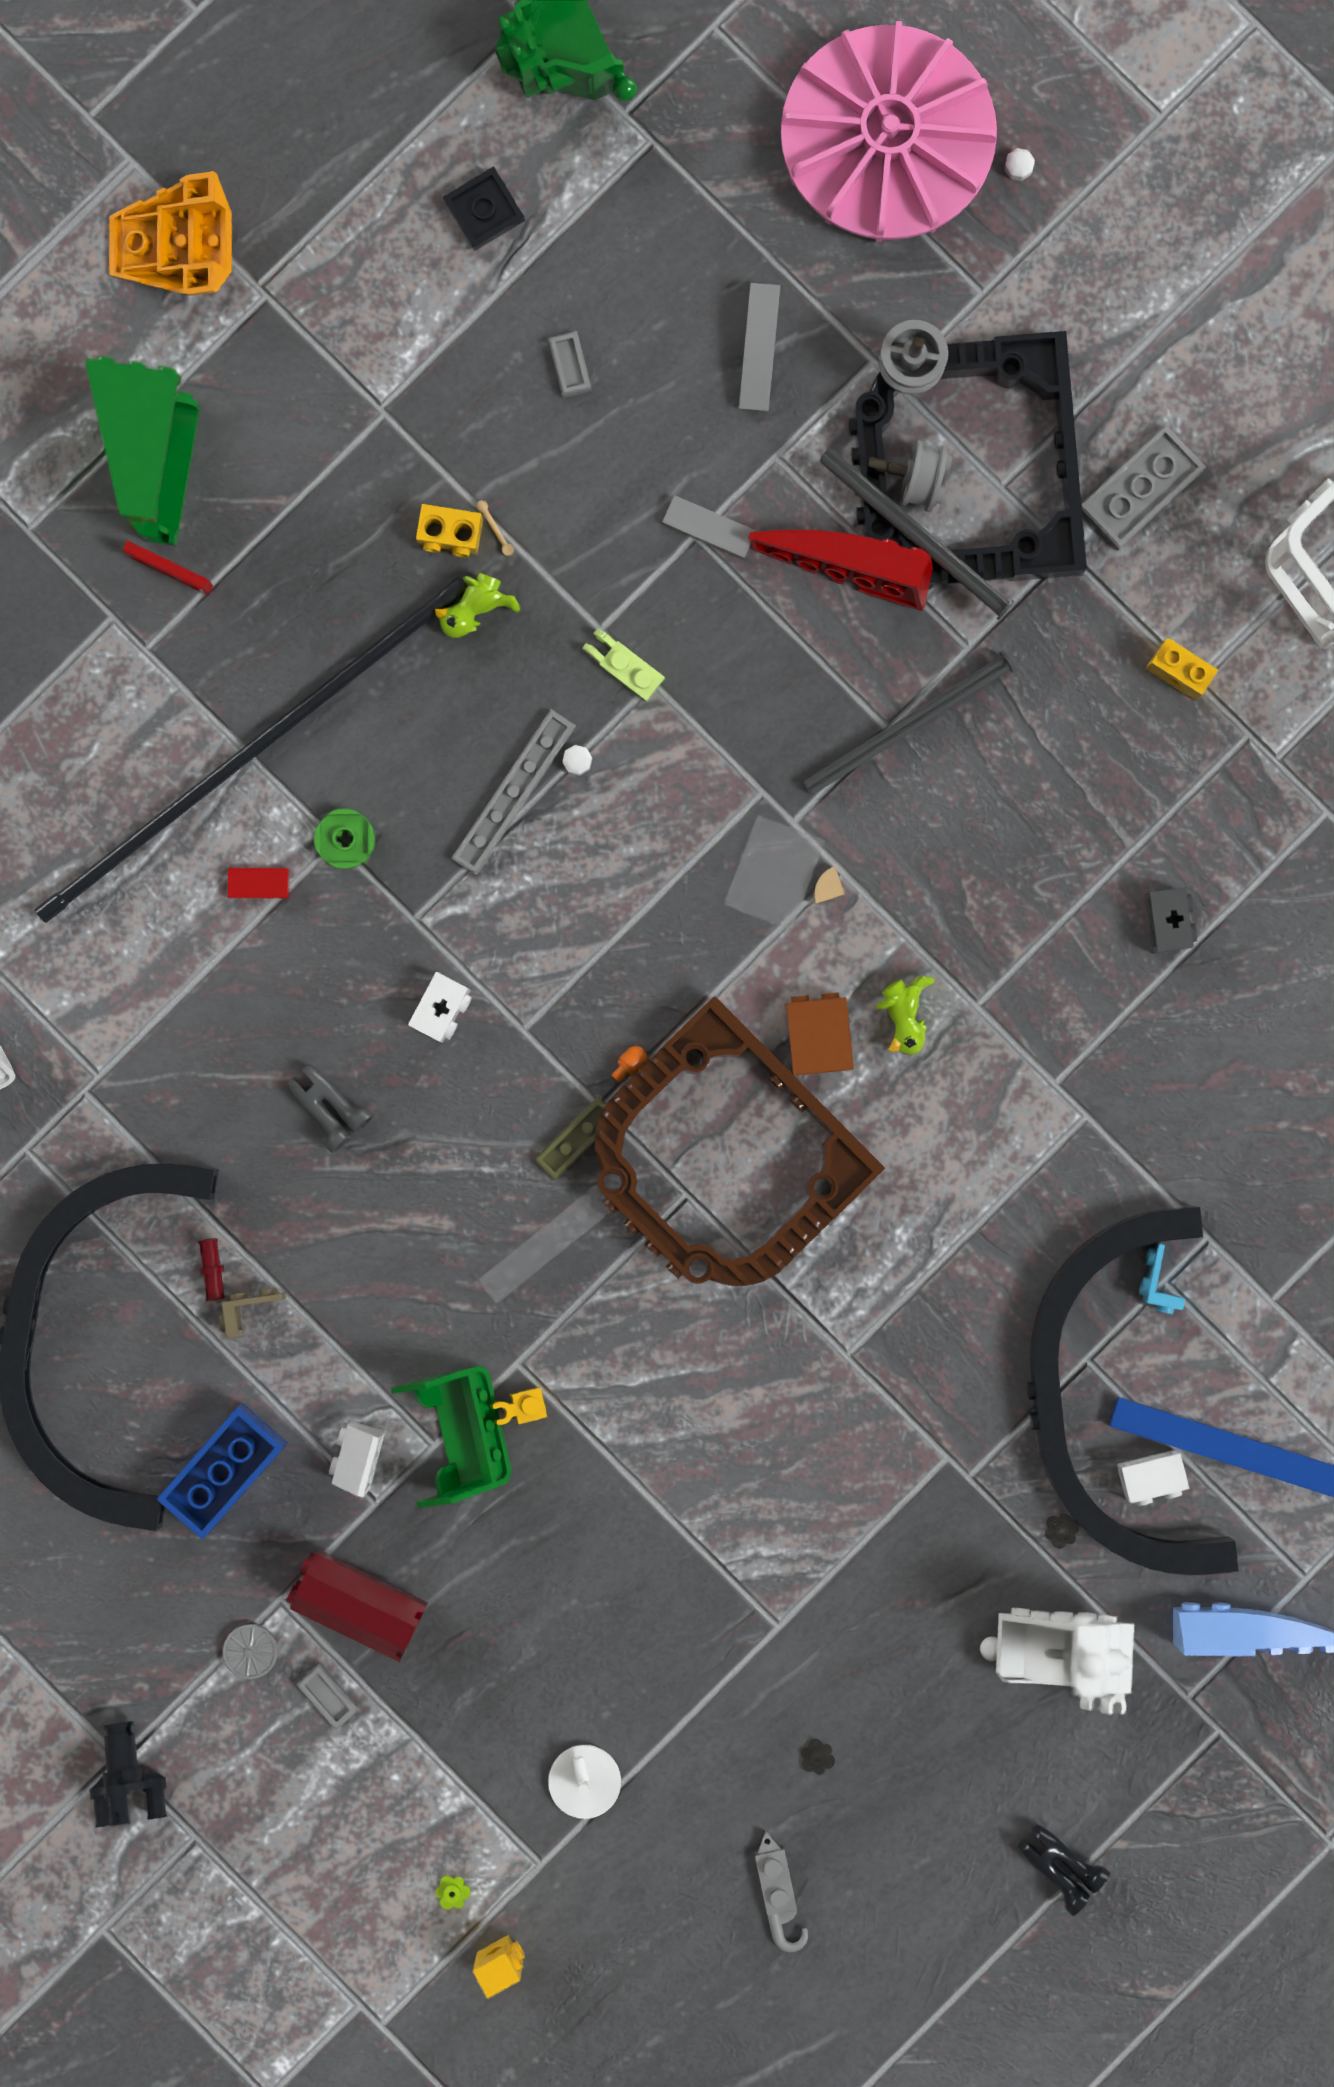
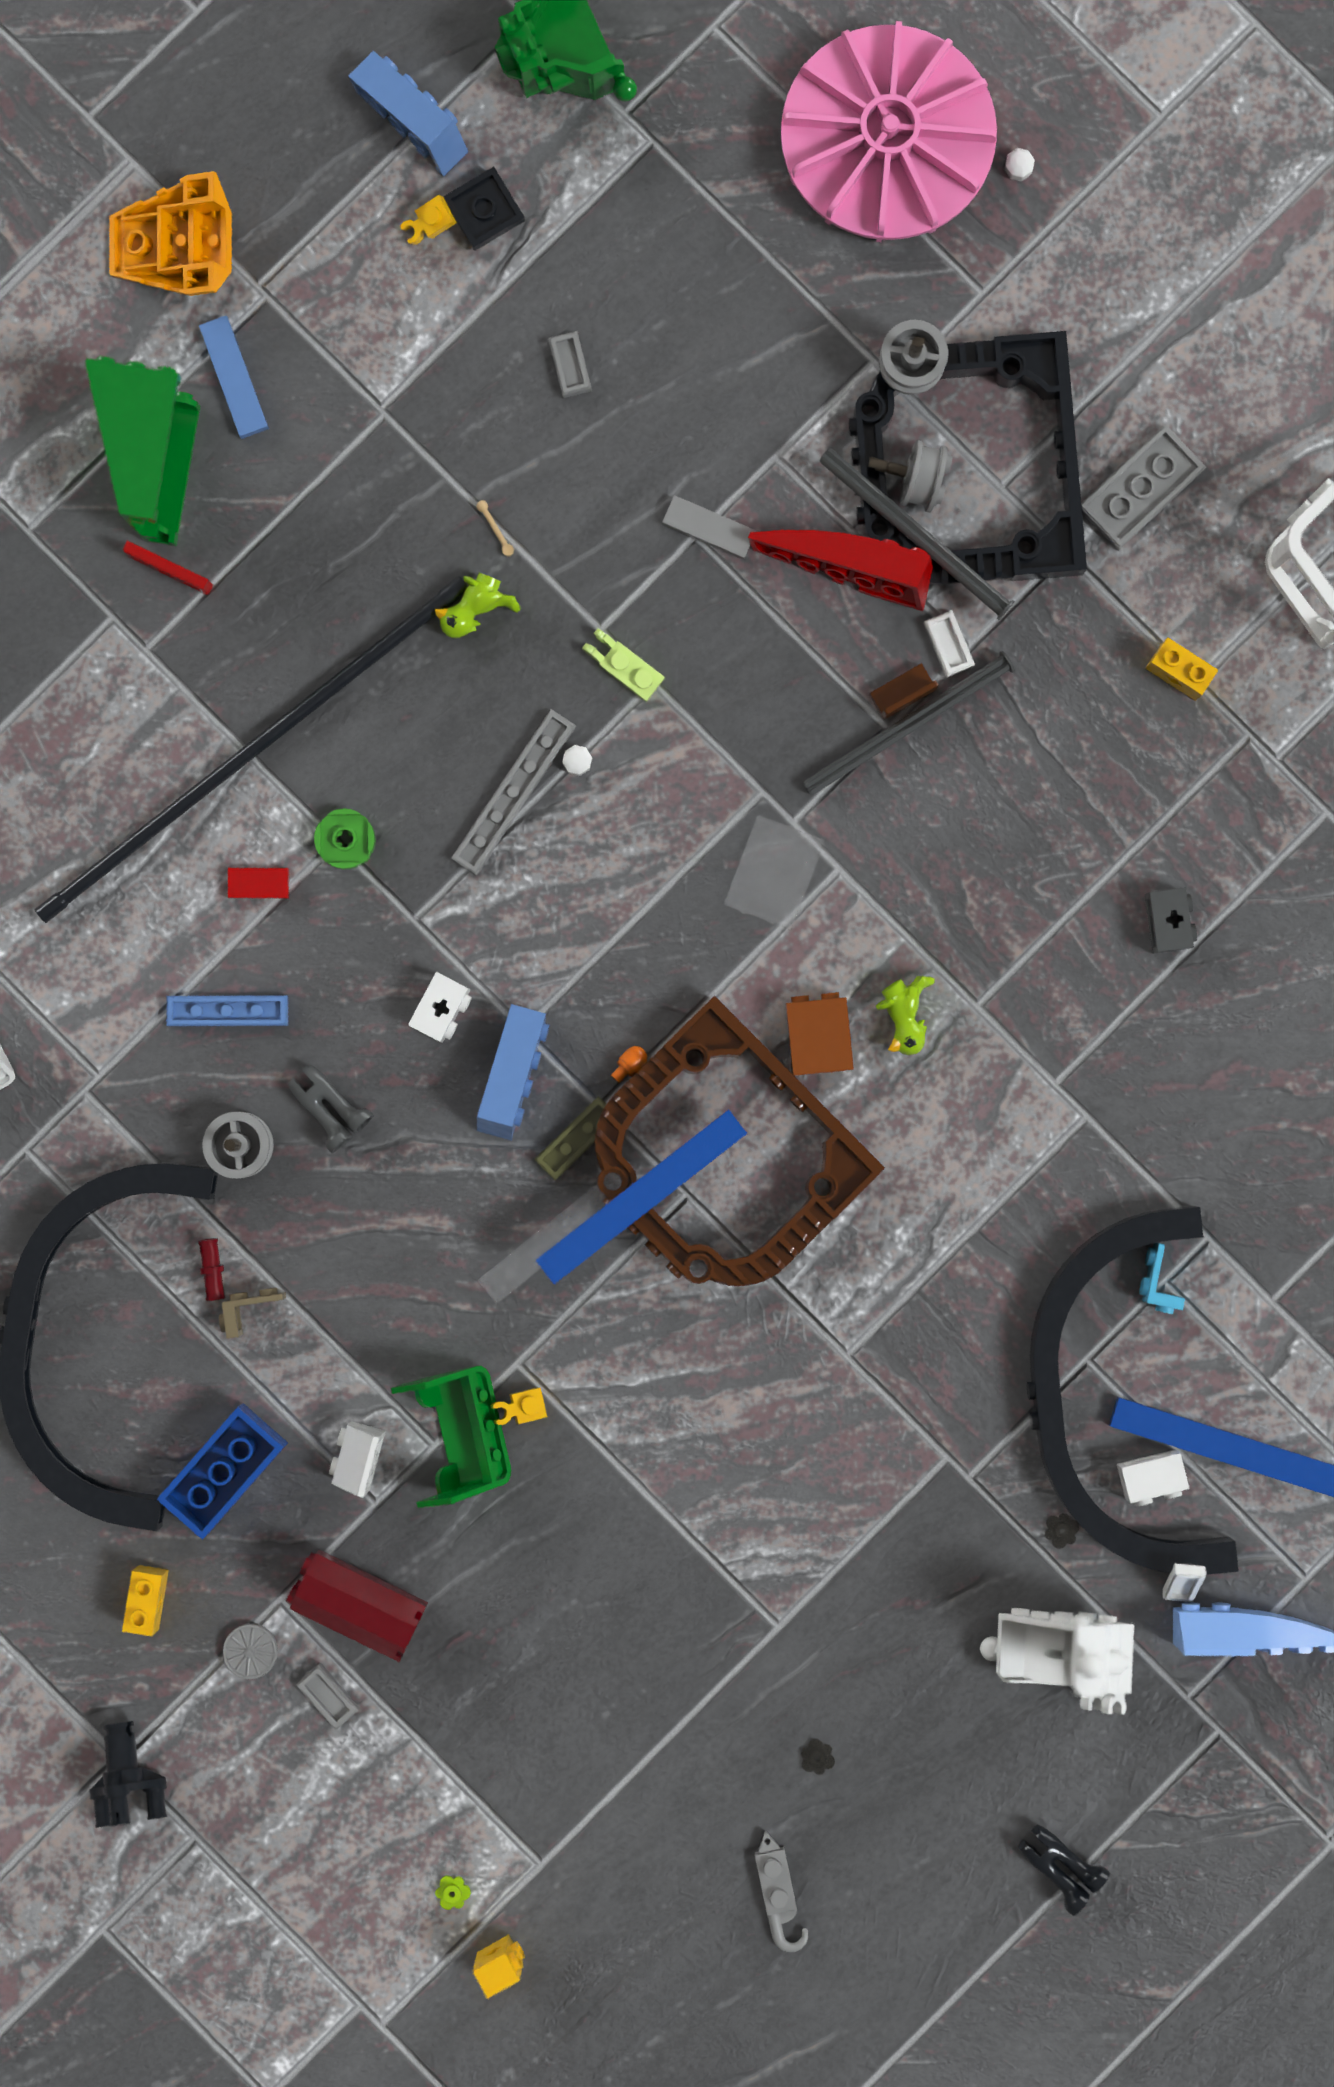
(145, 1600): none -> yellow brick
(227, 1010): none -> medium blue tile
(233, 377): none -> medium blue tile
(238, 1145): none -> light grey wheel
(410, 111): none -> medium blue wedge
(432, 219): none -> yellow plate
(451, 521): yellow brick -> none
(511, 1072): none -> medium blue wedge
(584, 1781): white shield -> none
(641, 1197): none -> blue tile
(759, 346): light grey slope -> none
(828, 886): tan tile -> none
(903, 691): none -> reddish brown panel
(949, 643): none -> white tile
(1184, 1582): none -> white tile

